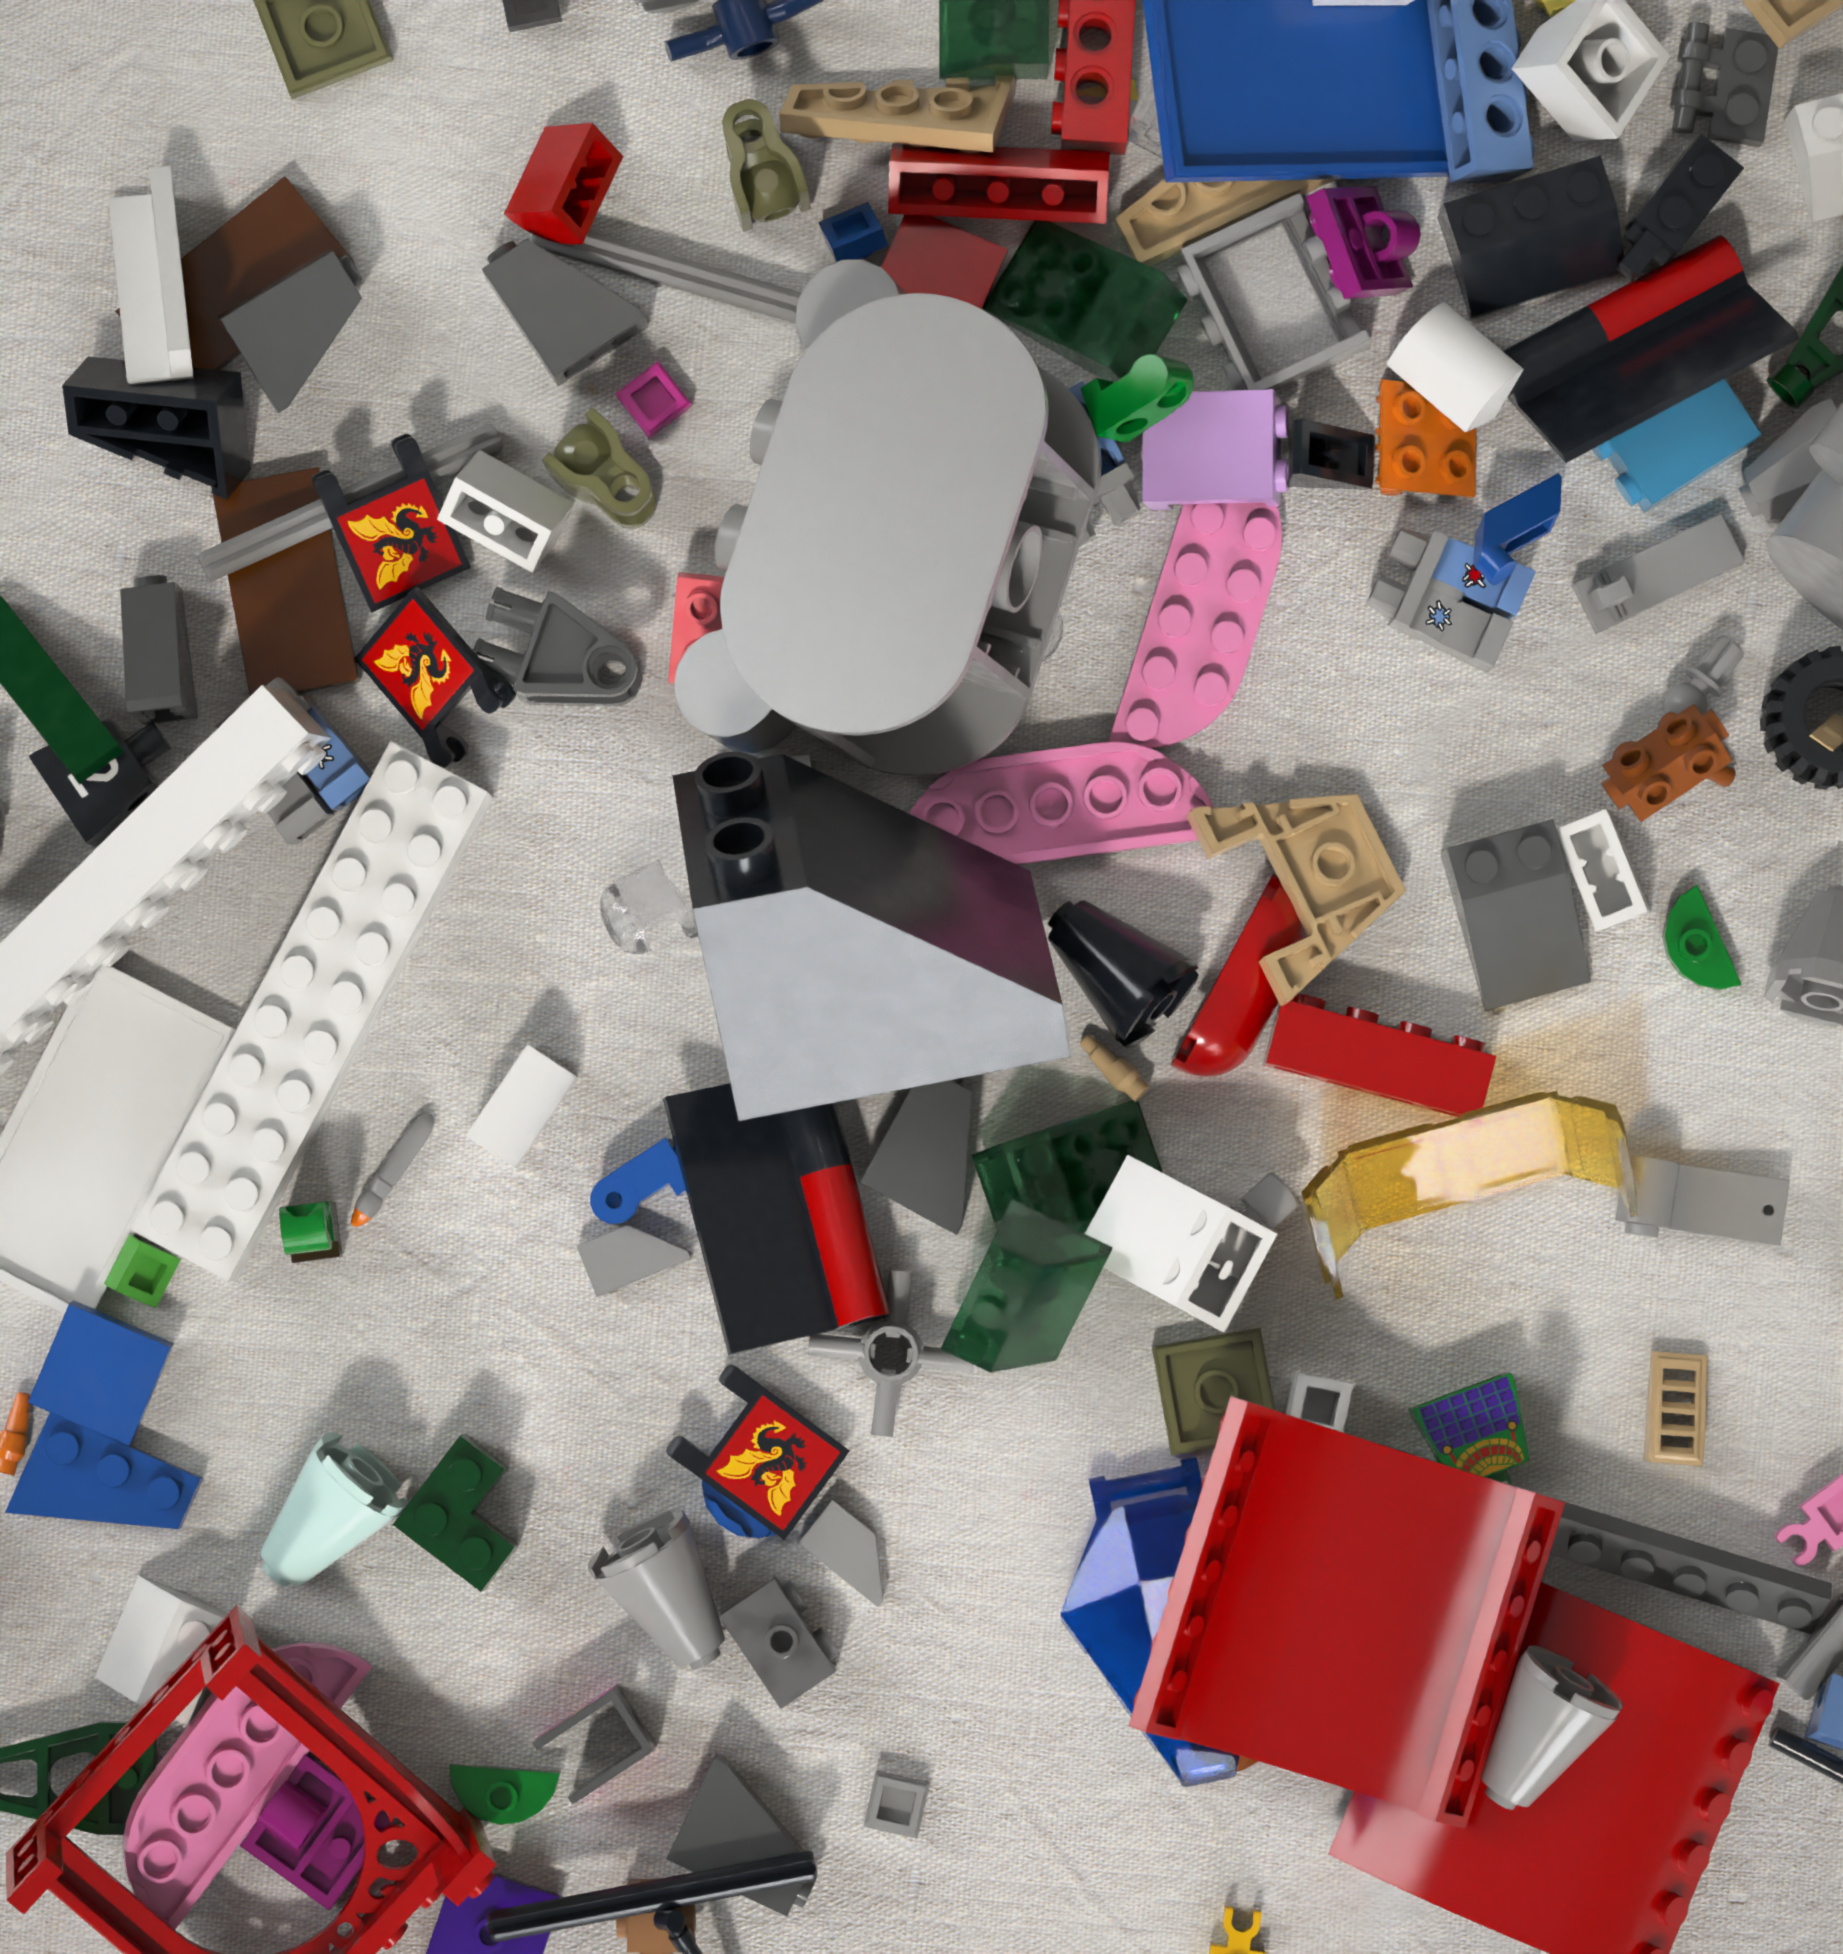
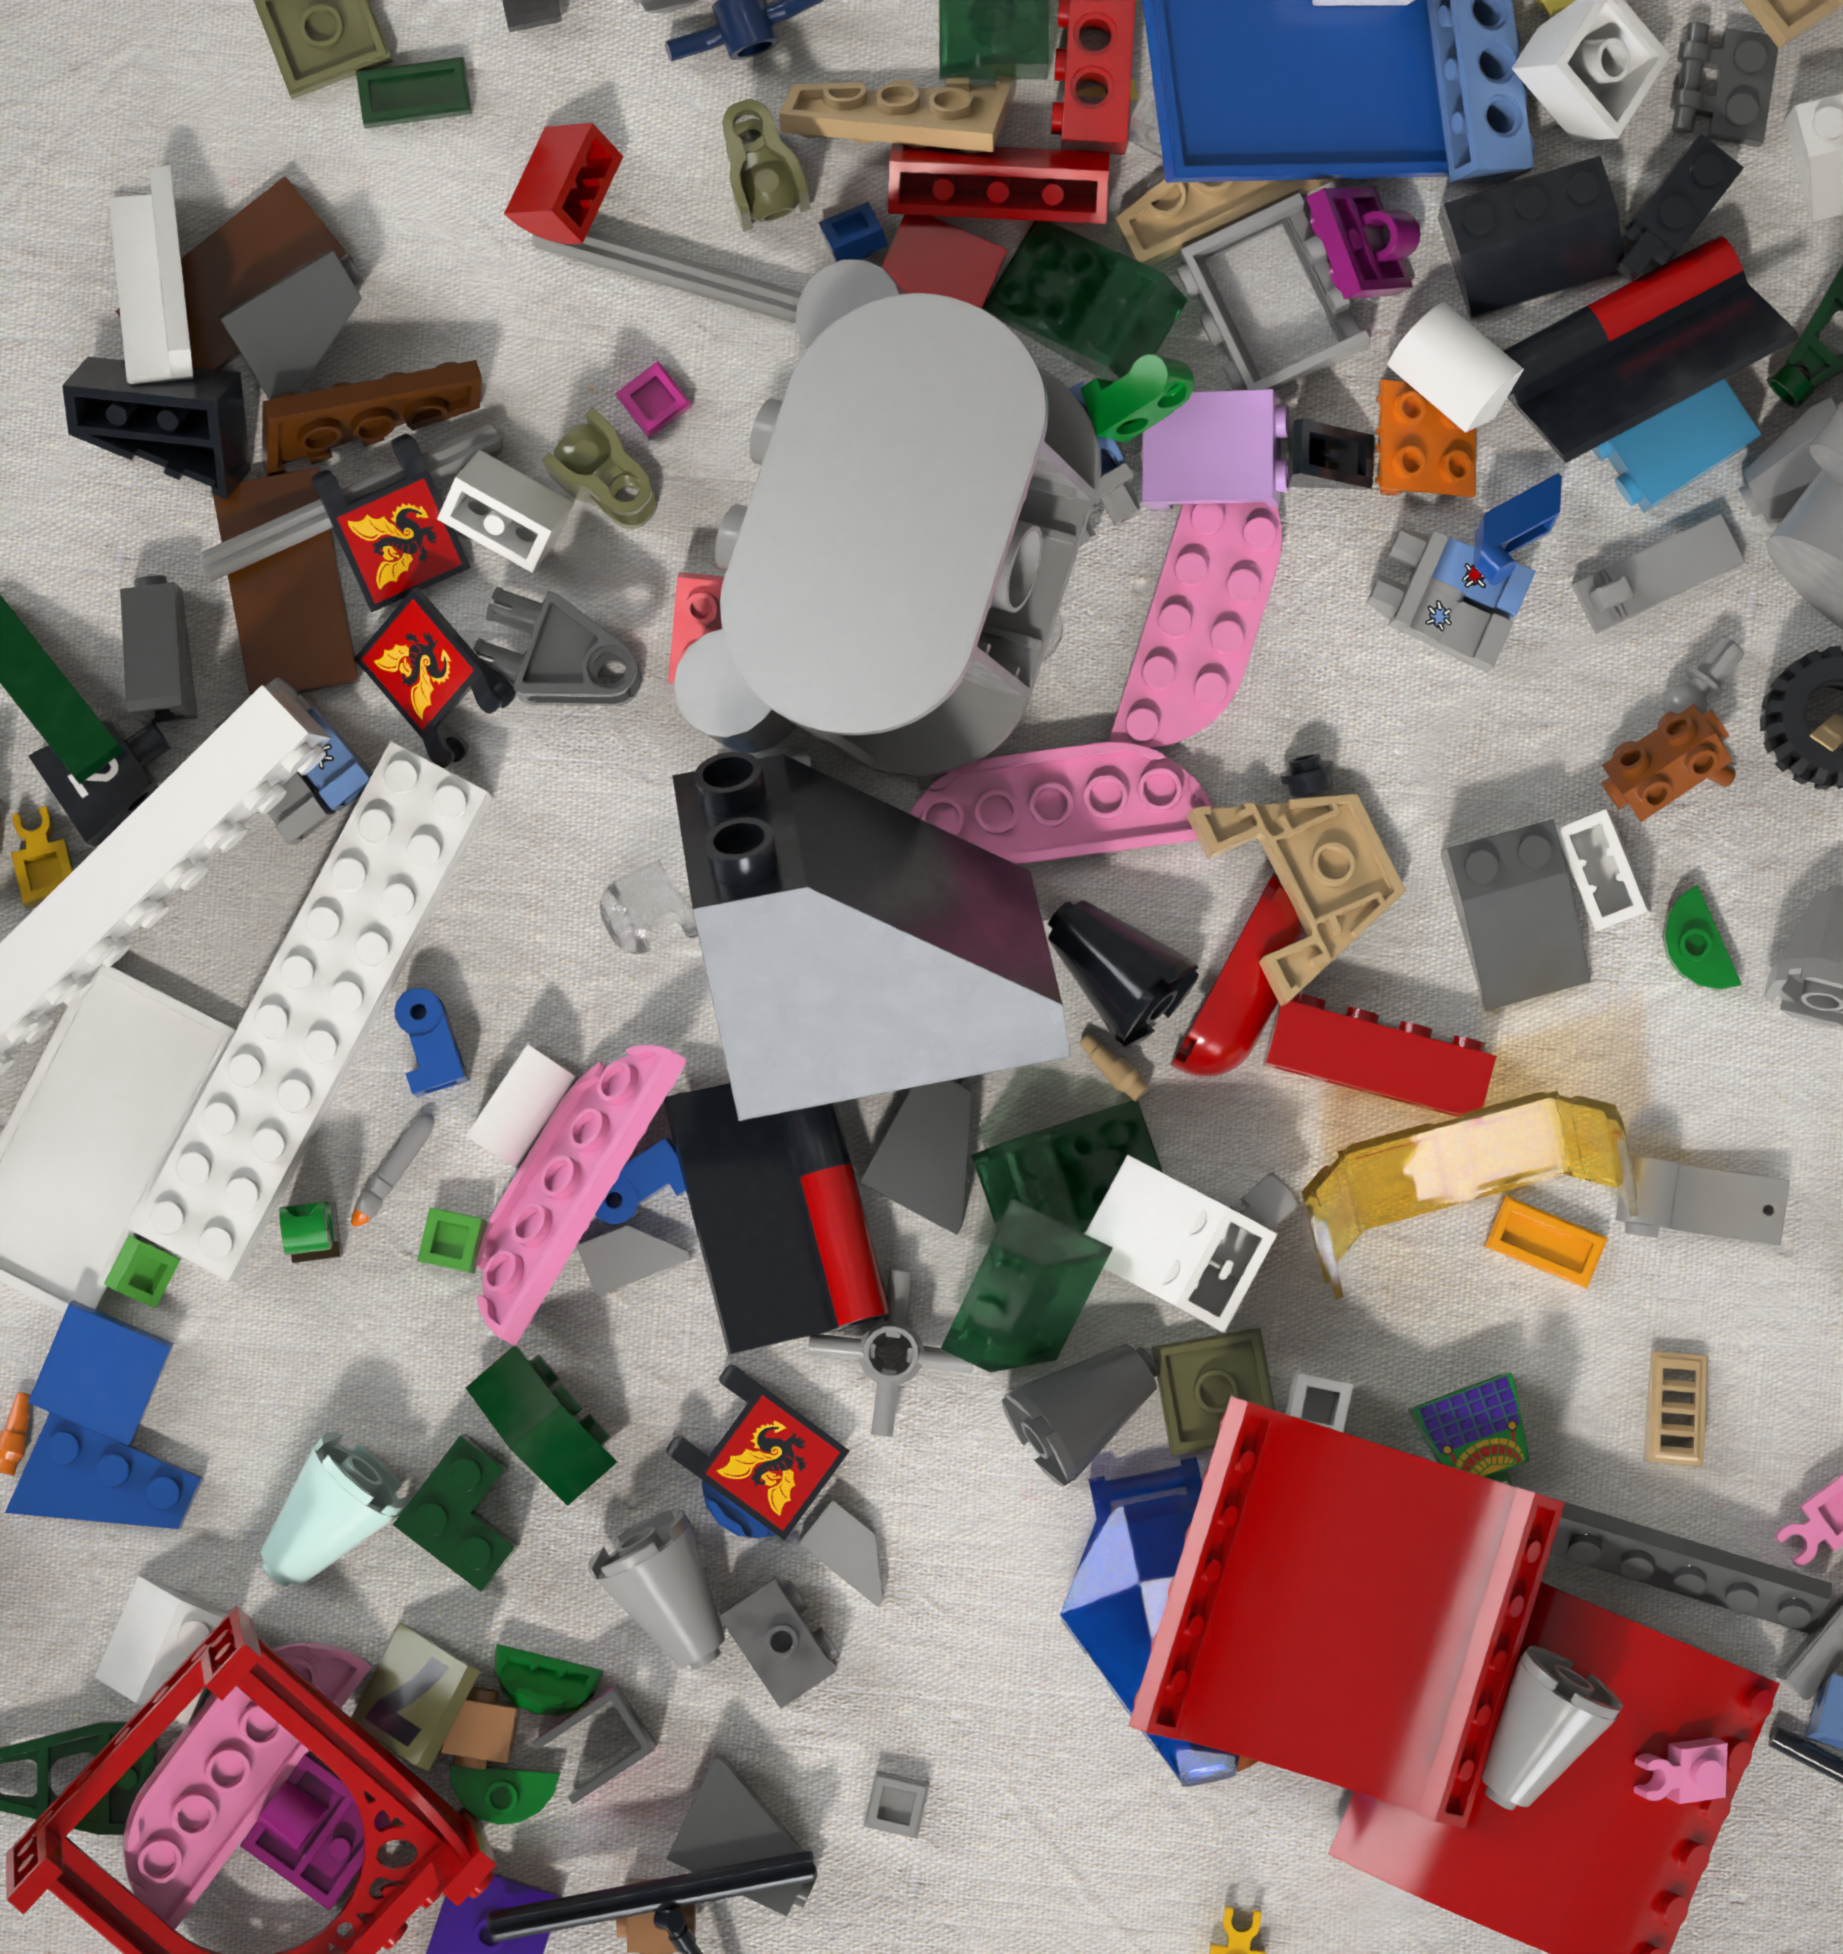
(42, 863): none -> yellow plate
(364, 411): none -> reddish brown wing
(414, 92): none -> dark green tile
(415, 1696): none -> olive tile
(433, 1041): none -> blue leg
(451, 1240): none -> bright green plate
(483, 1730): none -> medium nougat brick
(543, 1423): none -> dark green brick
(543, 1682): none -> green plate
(559, 308): dark grey slope -> none
(567, 1181): none -> bright pink plate
(1080, 1408): none -> dark grey cone
(1308, 774): none -> black plate
(1545, 1242): none -> light orange tile
(1690, 1773): none -> bright pink plate

